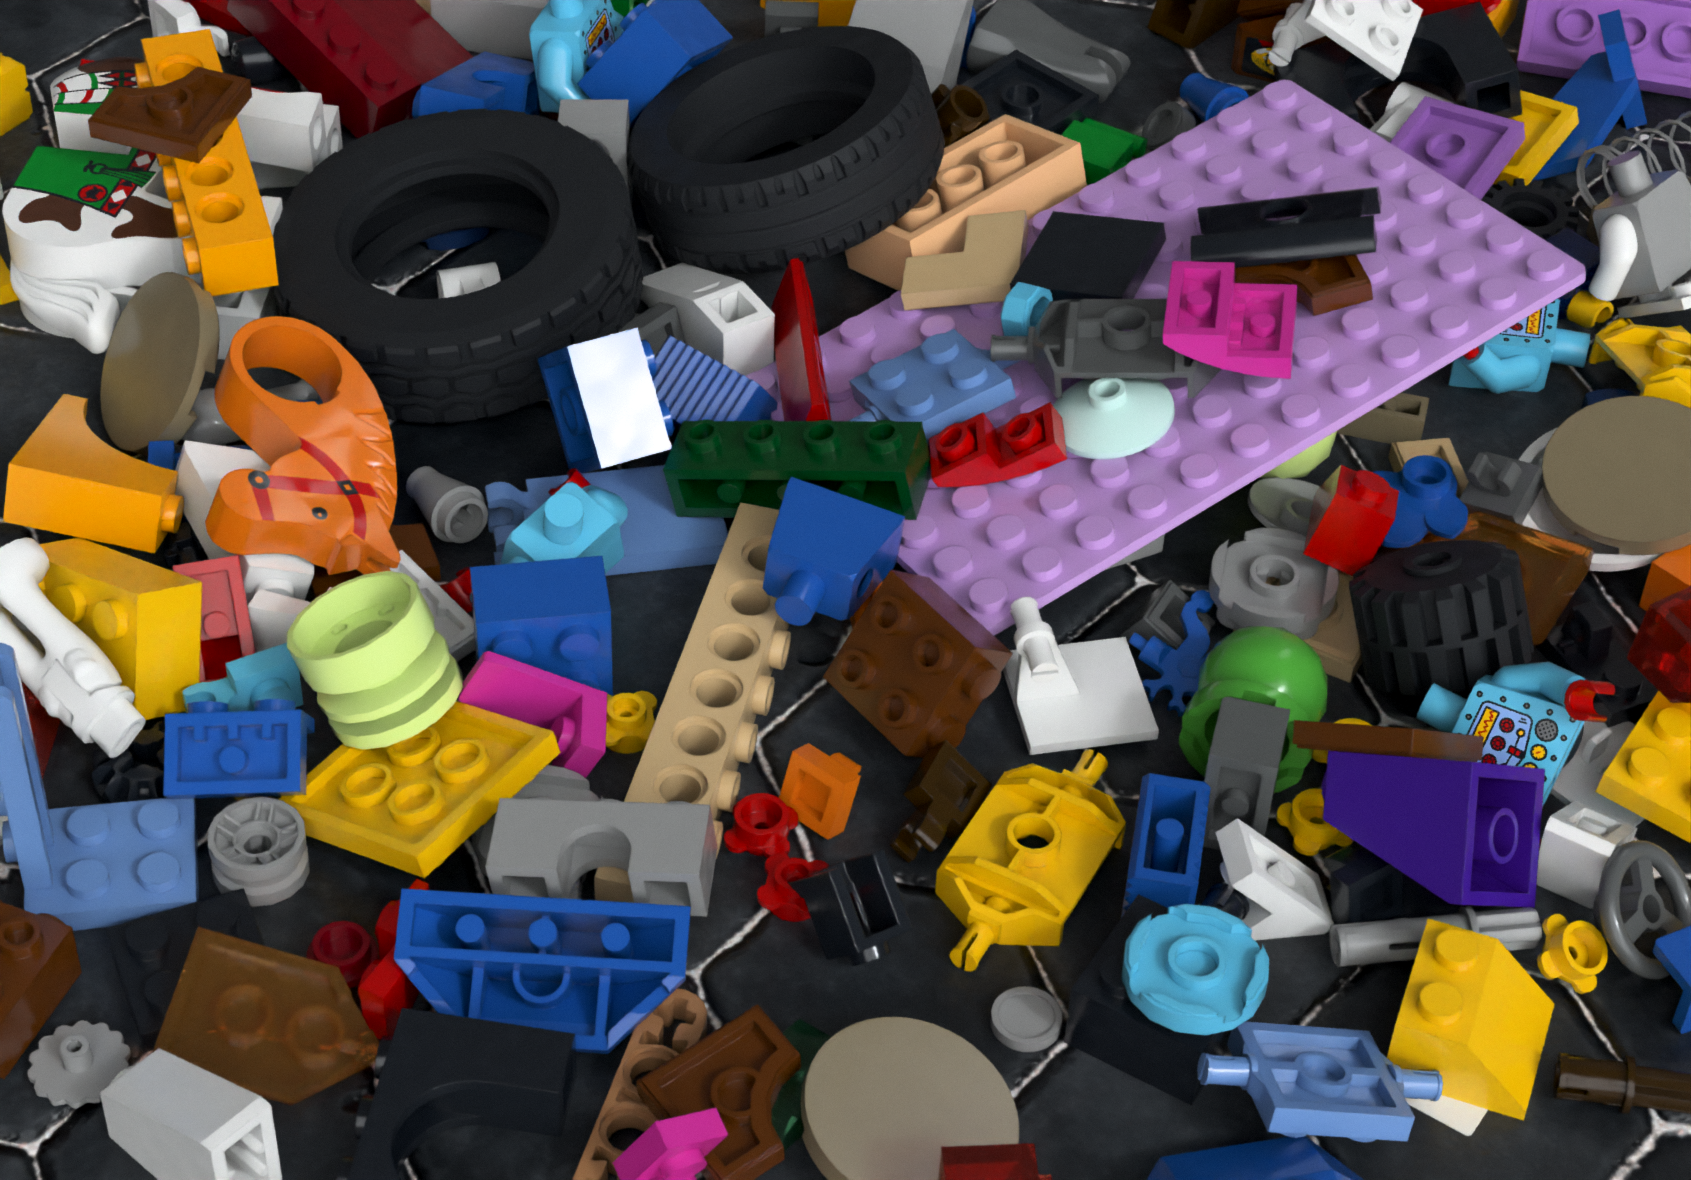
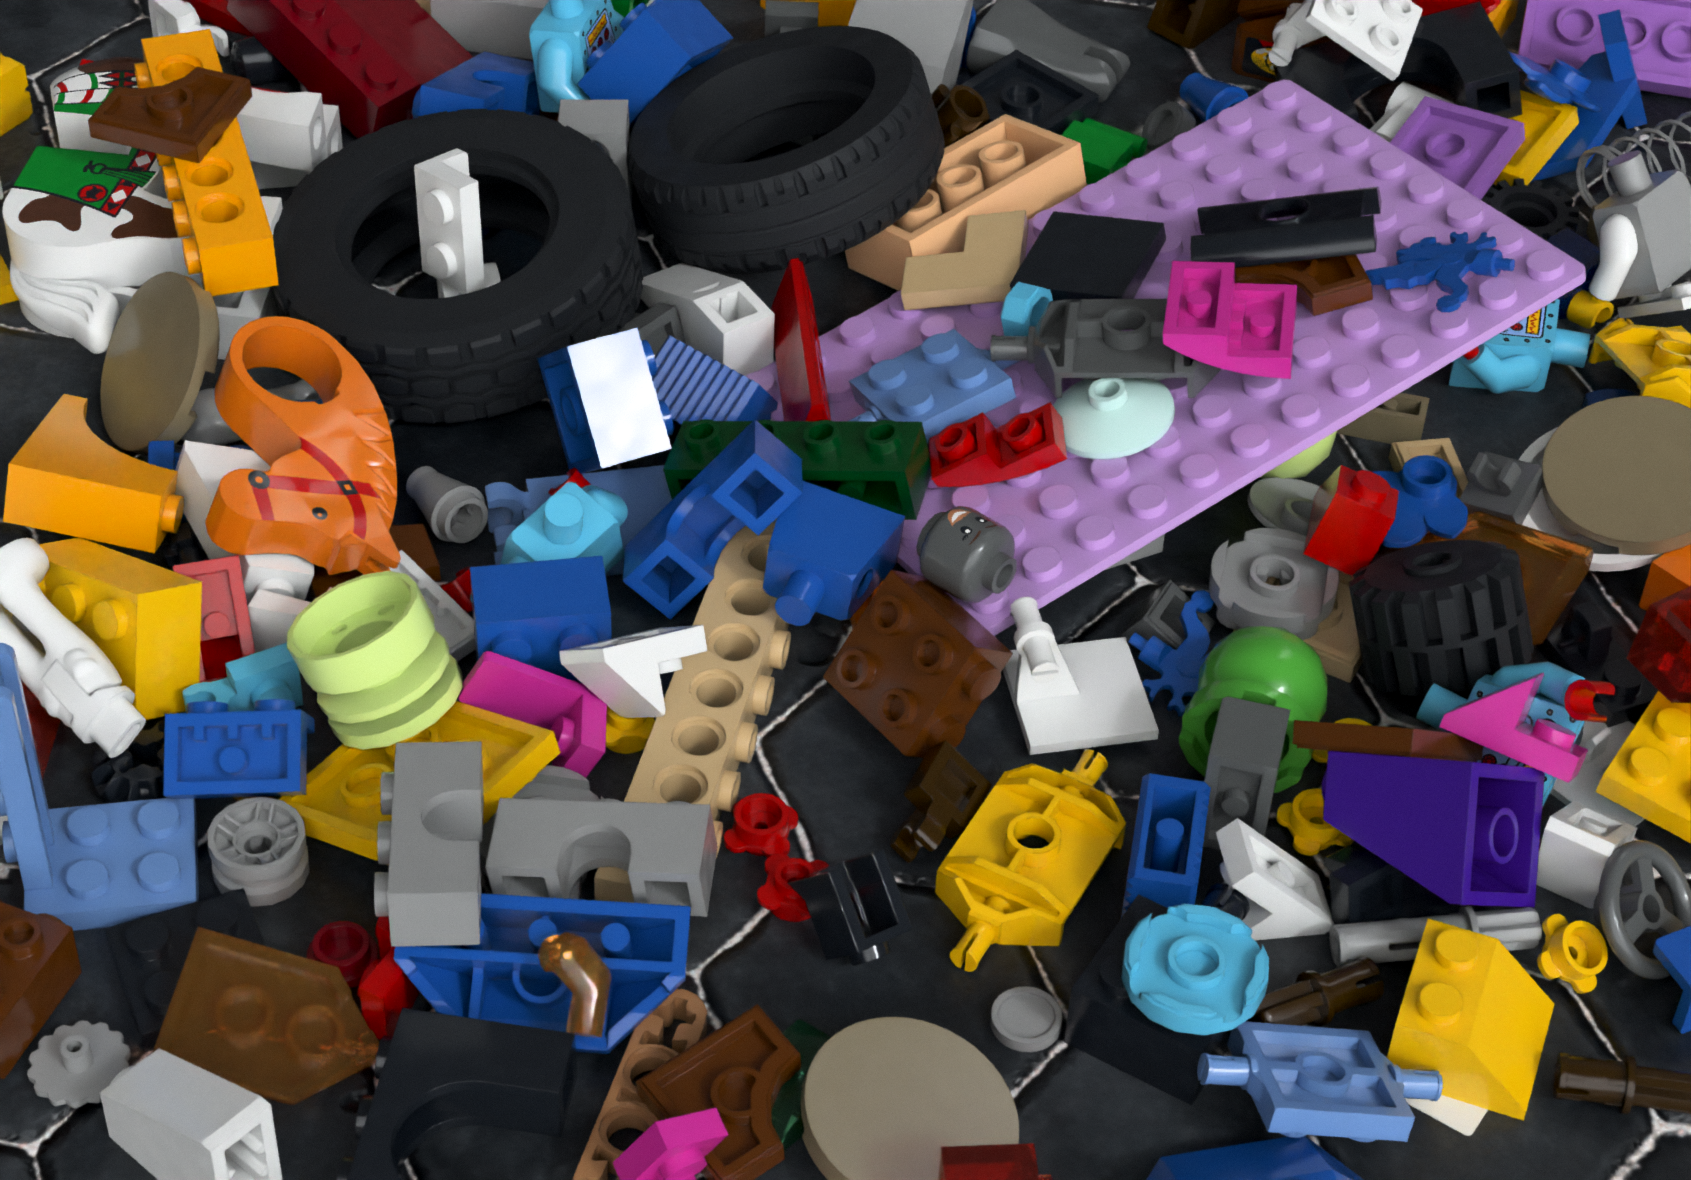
(431, 844): none -> light grey arch
(450, 221): none -> white bracket
(584, 975): none -> clear orange arm
(628, 668): none -> white slope
(737, 489): none -> blue arch
(820, 789): orange tile -> none
(966, 554): none -> dark grey head
(1319, 996): none -> dark brown axle
(1446, 264): none -> blue piece
(1500, 725): none -> dark pink slope
(1558, 83): none -> blue plate

